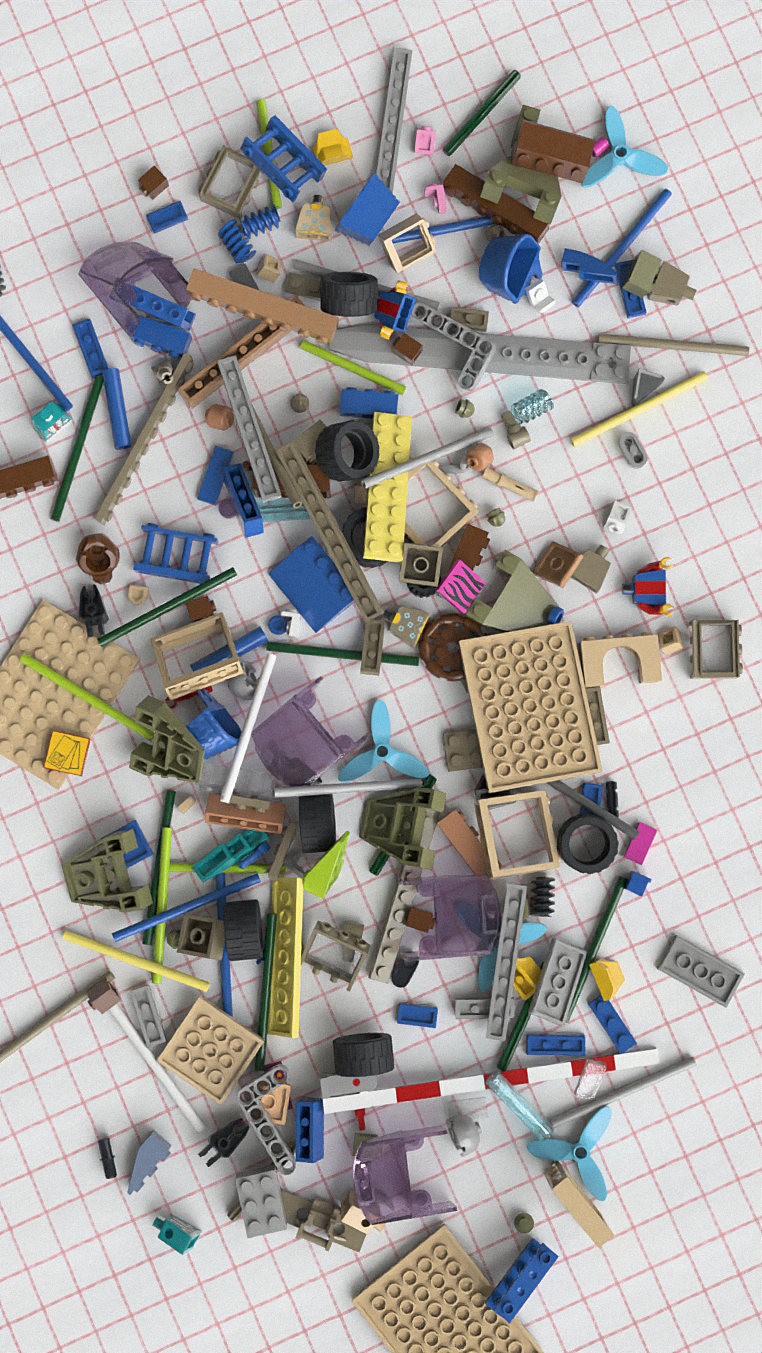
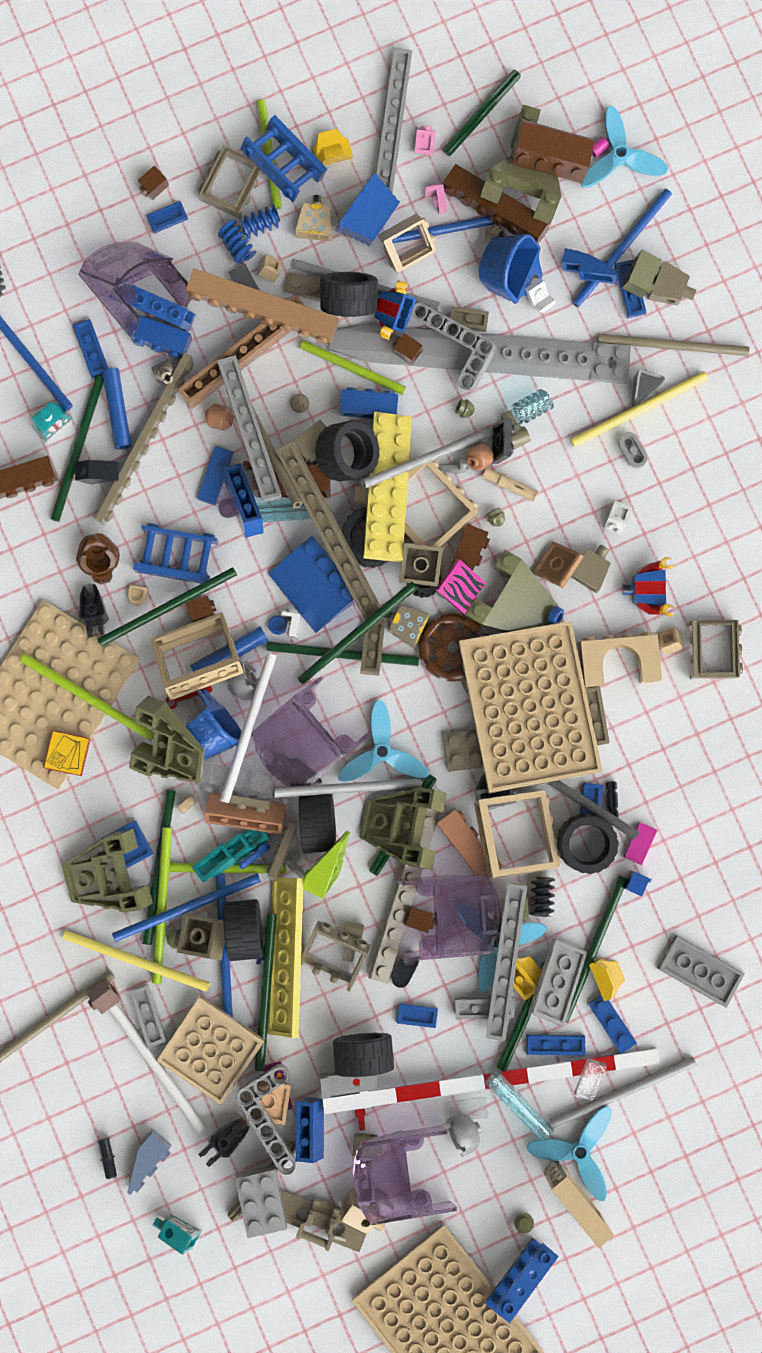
(96, 471): none -> black slope
(357, 632): none -> dark green piece
(501, 440): none -> black plate

